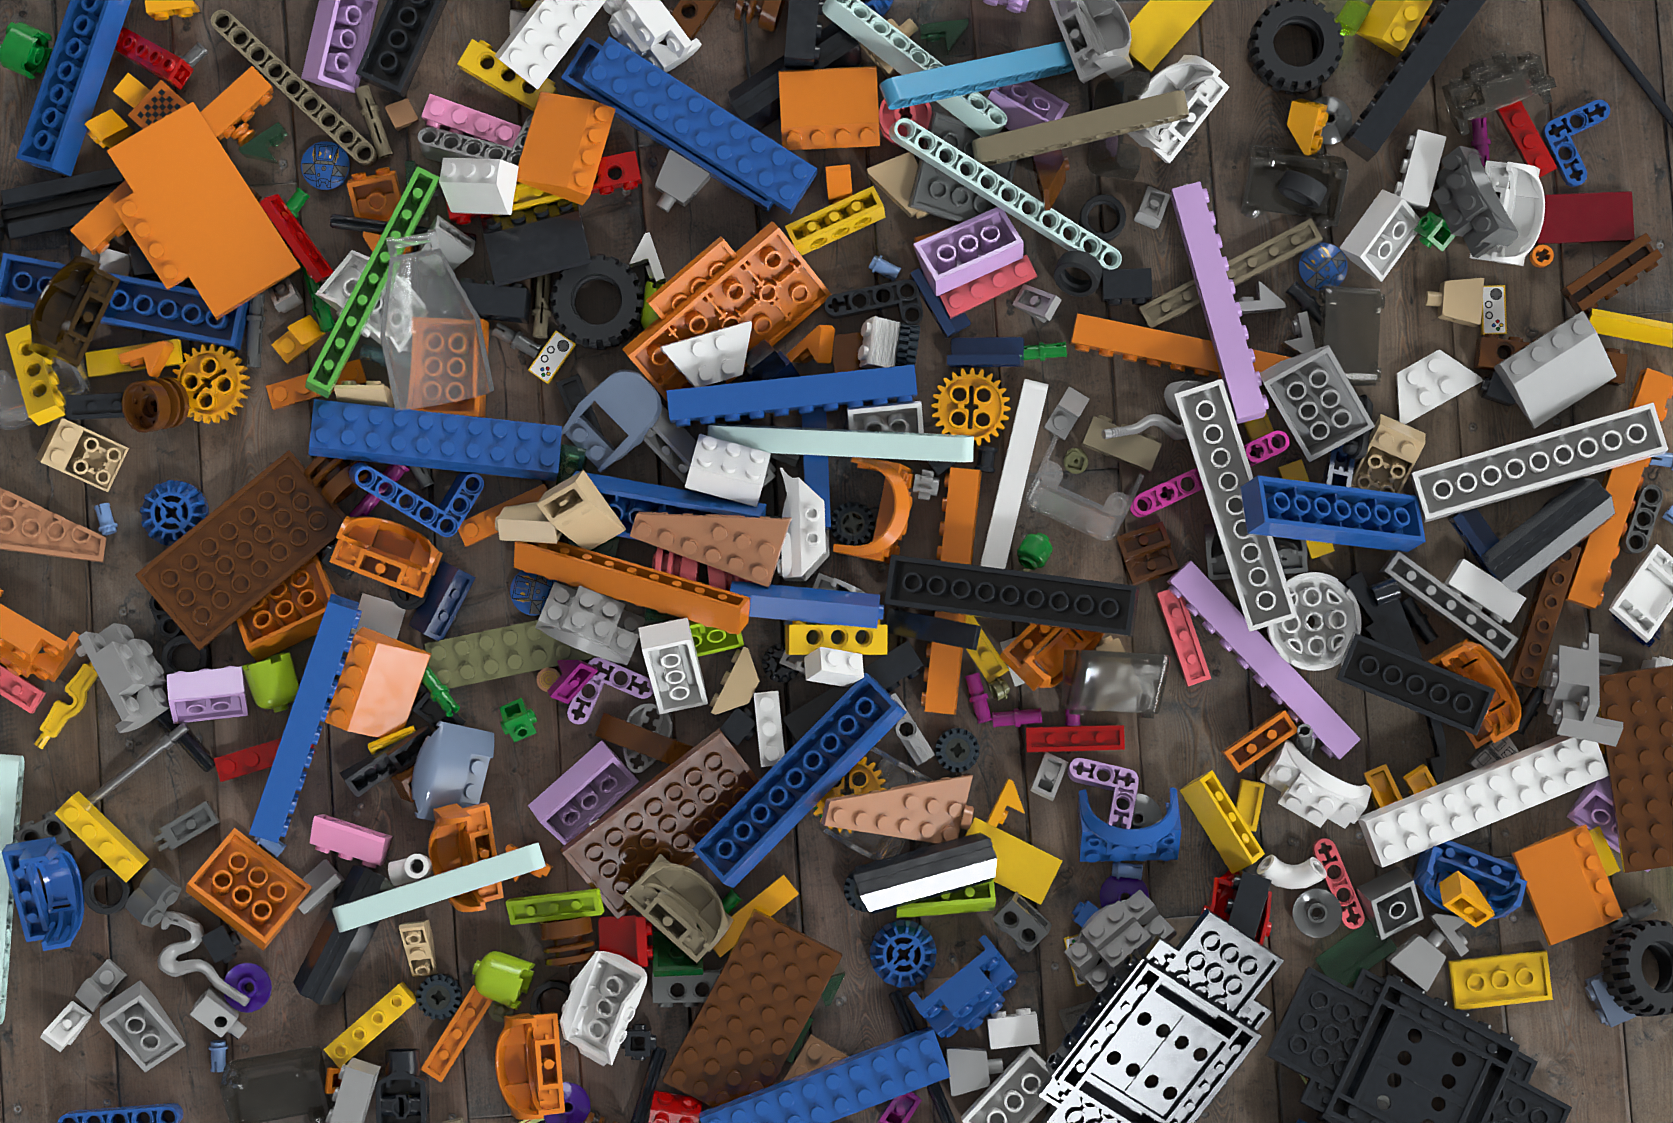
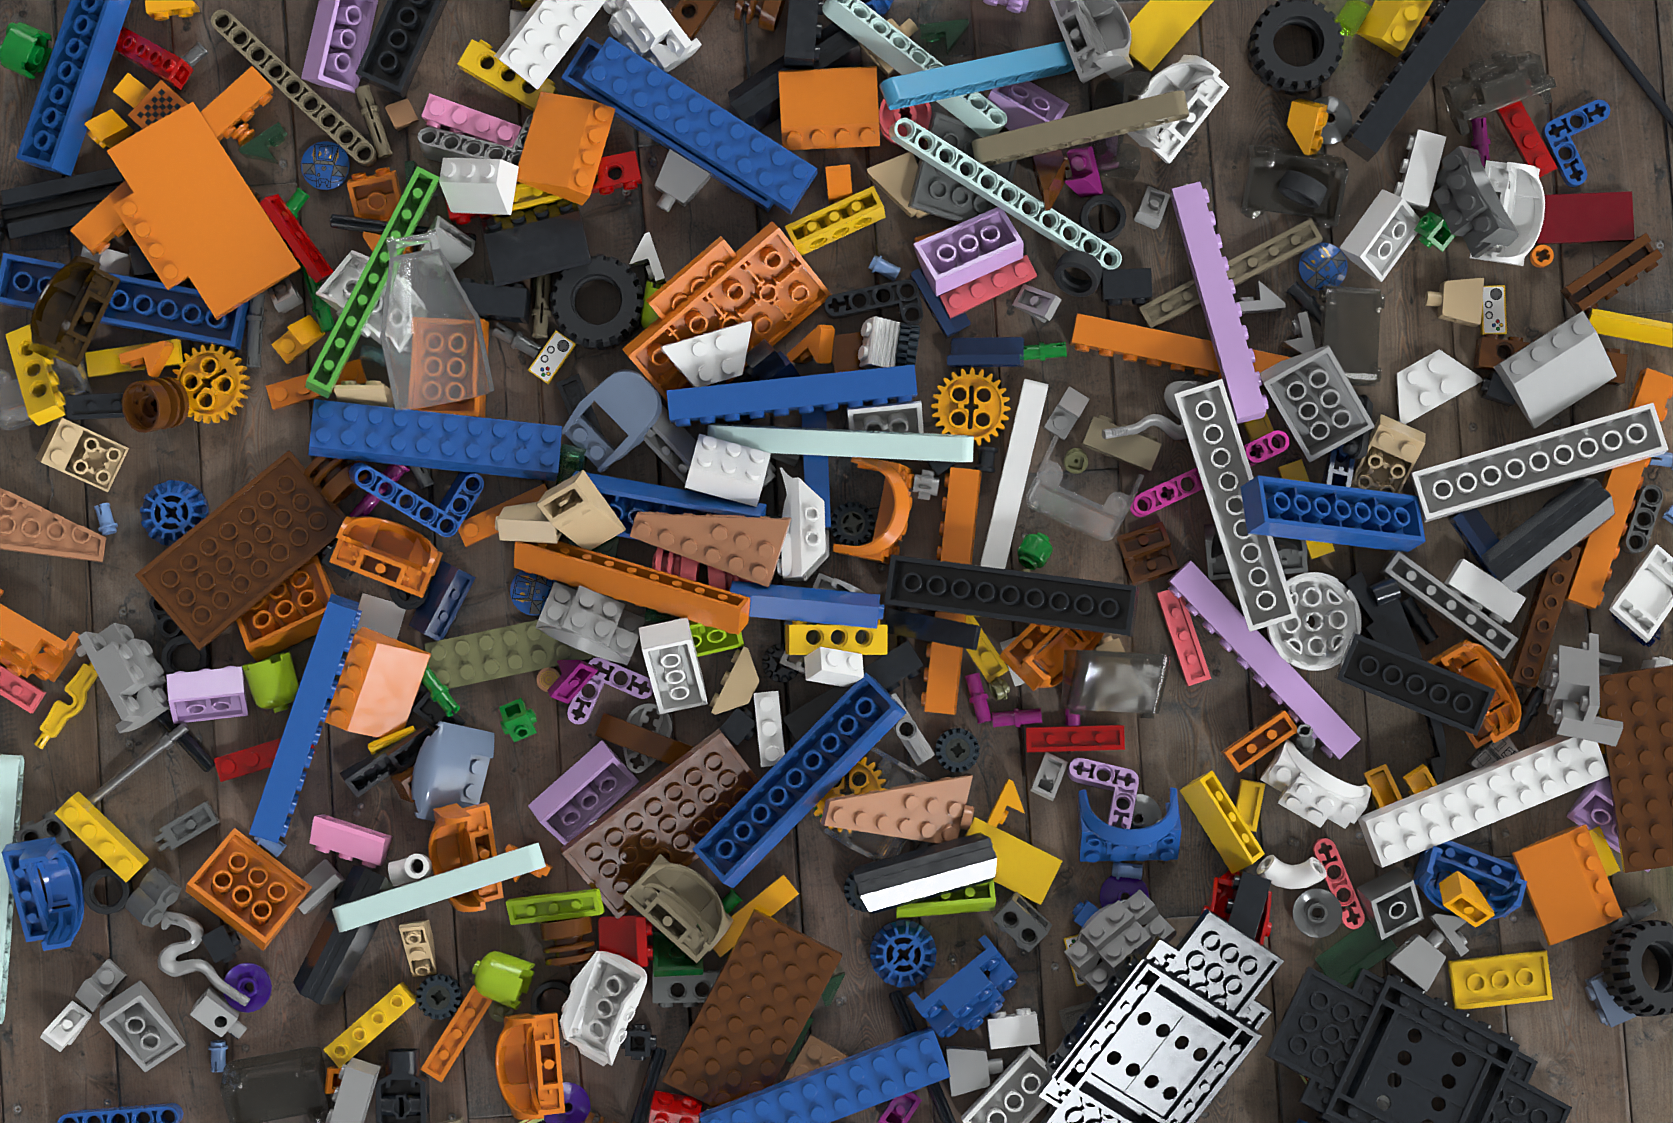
(1085, 175): none -> magenta slope

